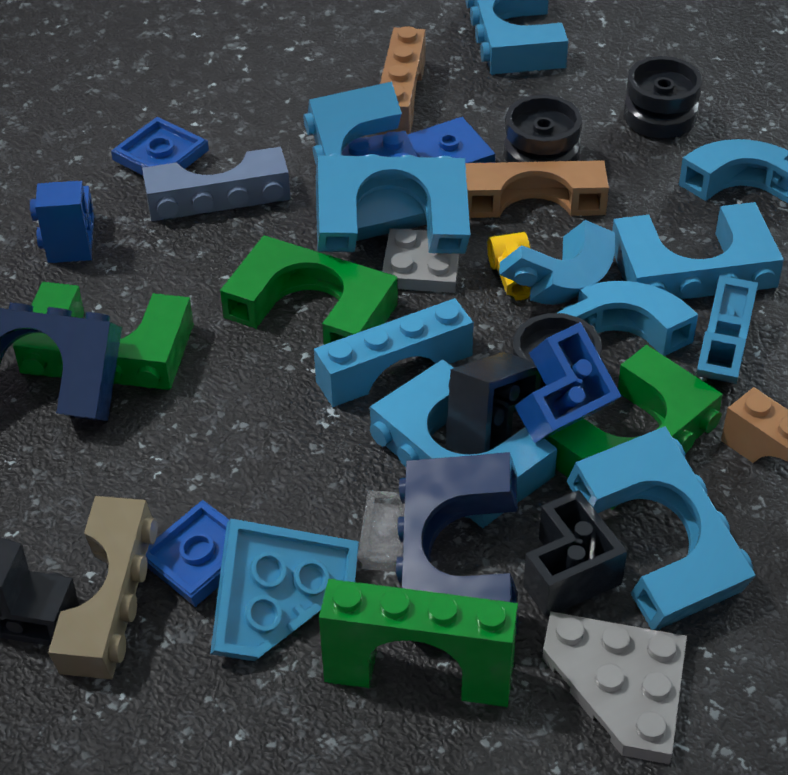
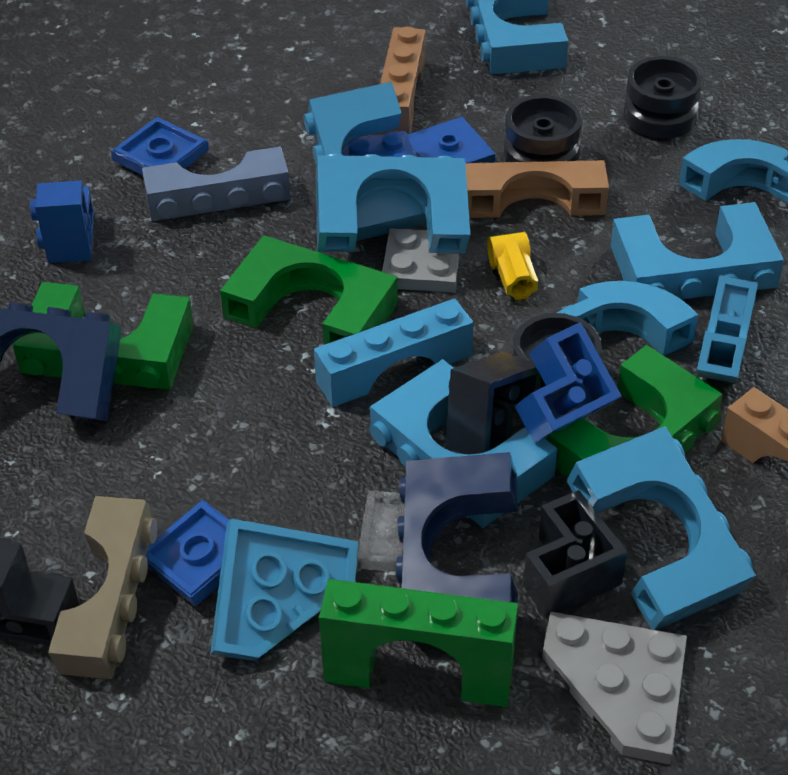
(585, 261): dark azure arch -> none

